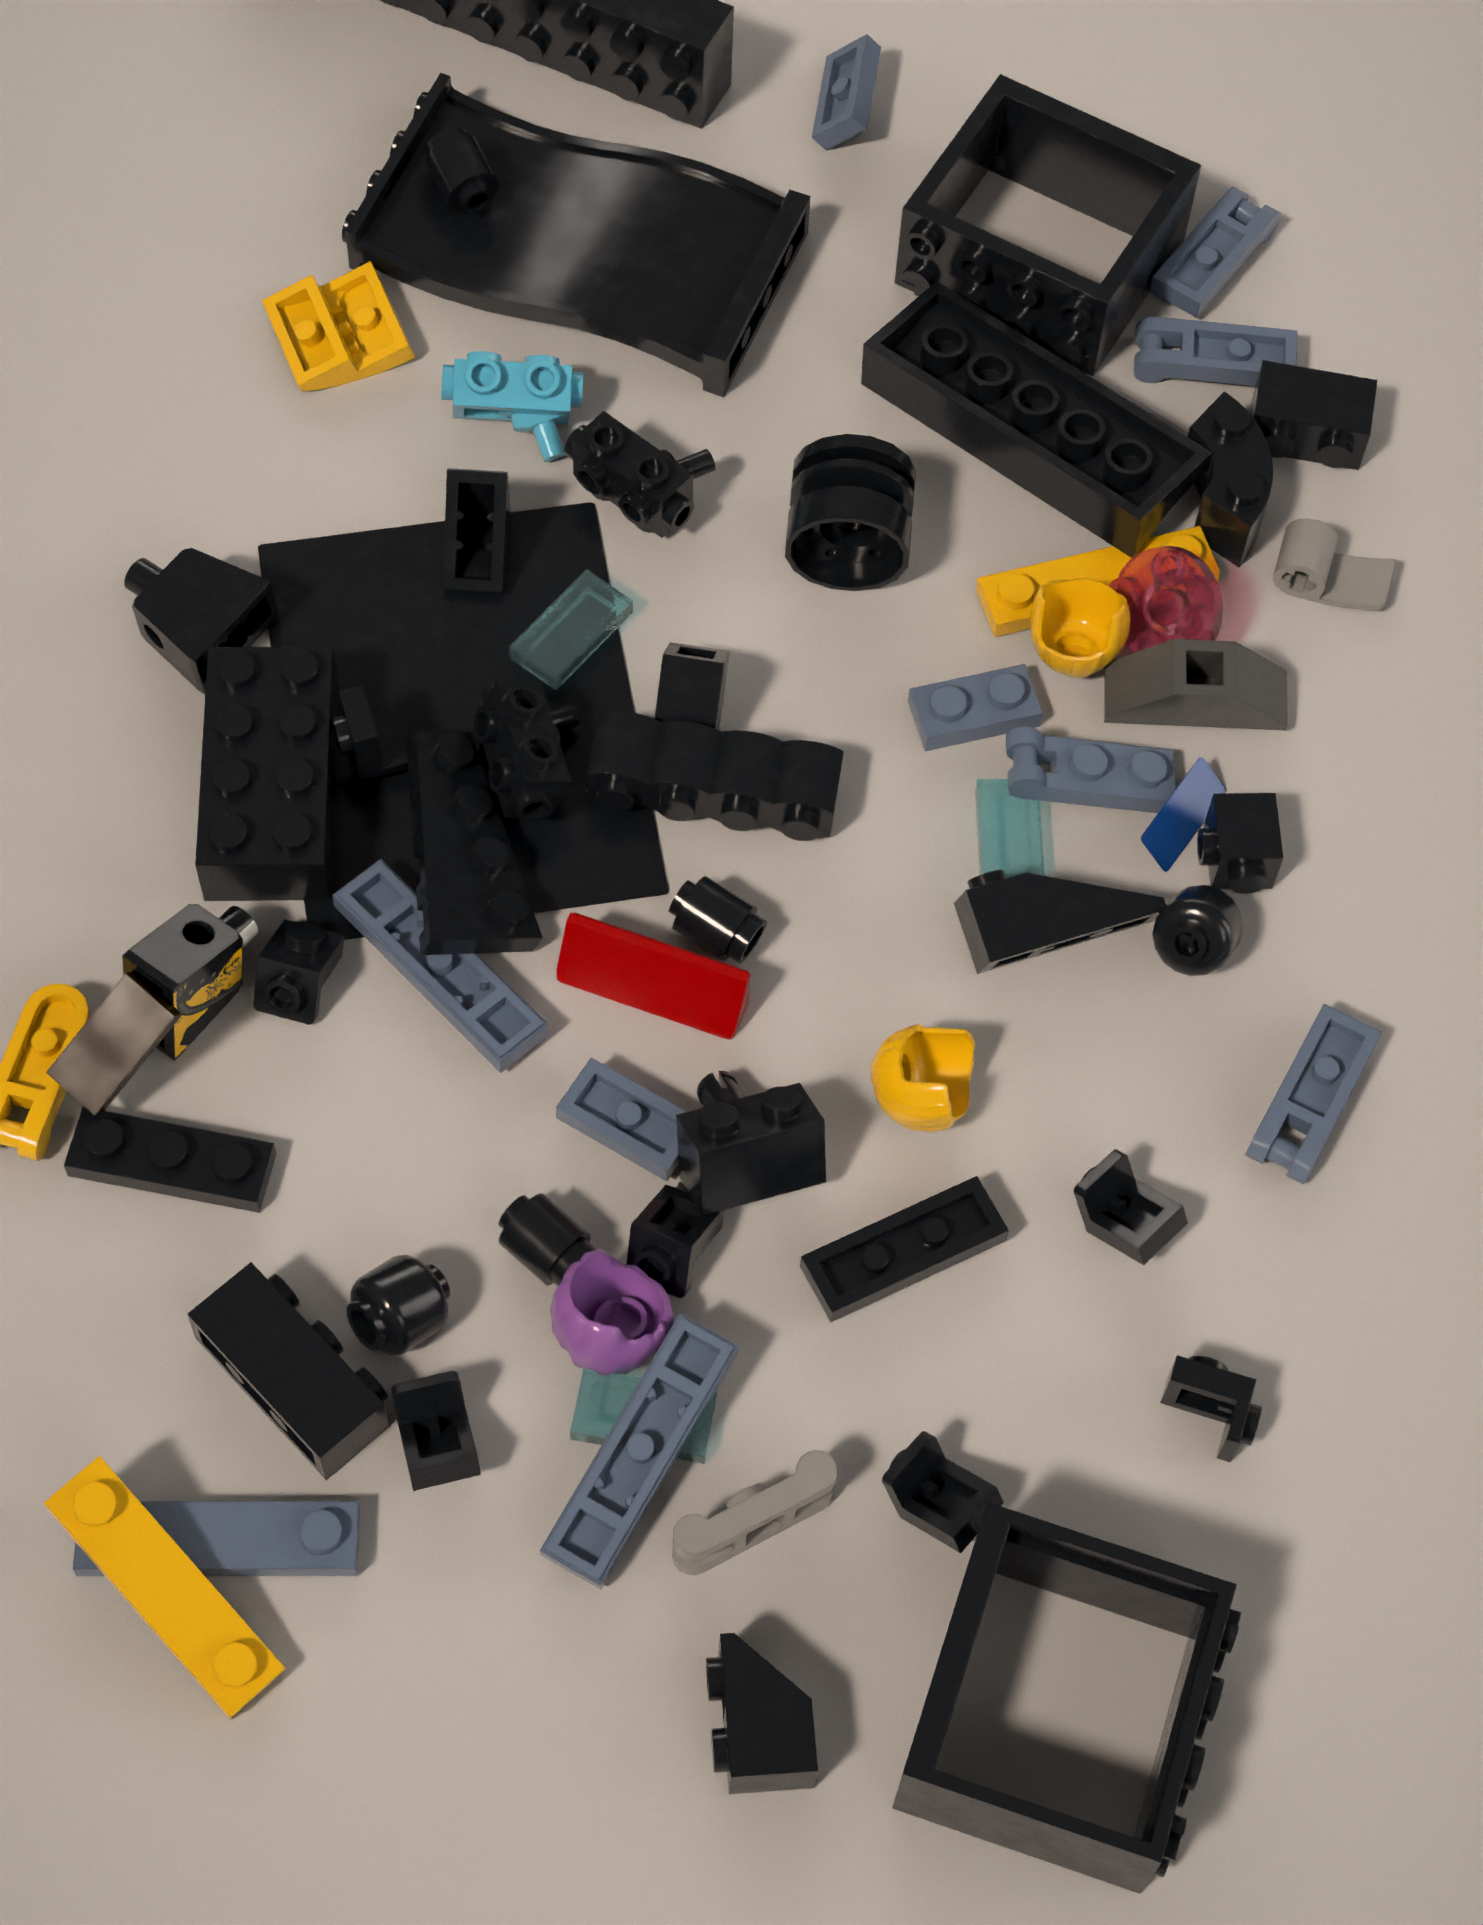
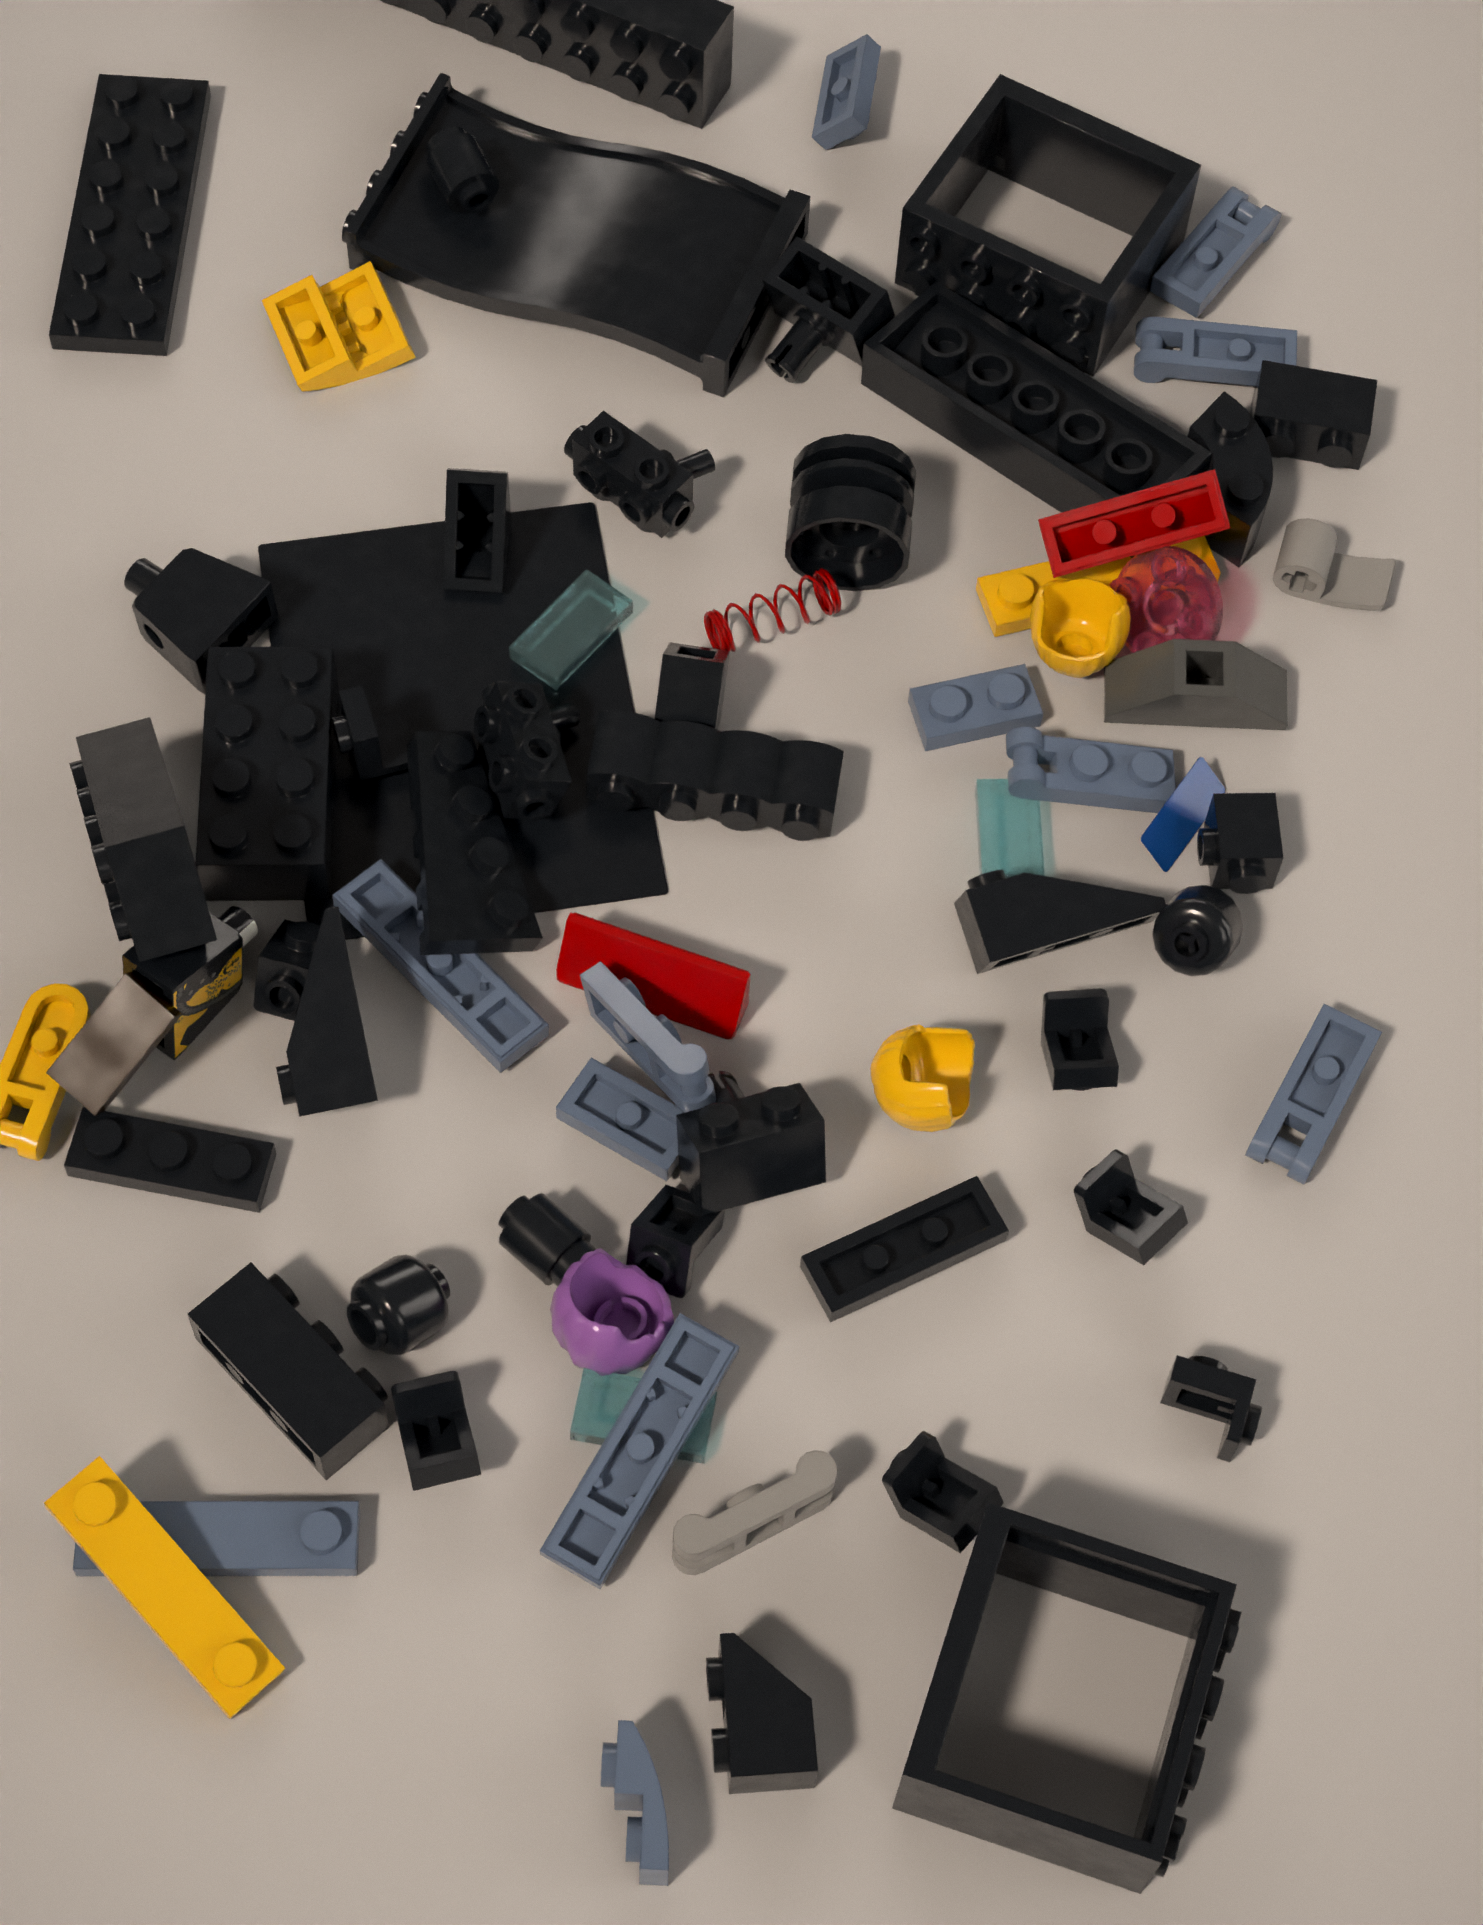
(131, 216): none -> black plate
(140, 841): none -> black brick
(327, 1043): none -> black slope
(527, 394): medium azure brick -> none
(637, 1788): none -> sand blue slope
(649, 1040): none -> sand blue plate
(715, 620): none -> red piece
(717, 919): black brick -> none
(824, 304): none -> black brick
(1078, 1040): none -> black bracket
(1134, 523): none -> red slope

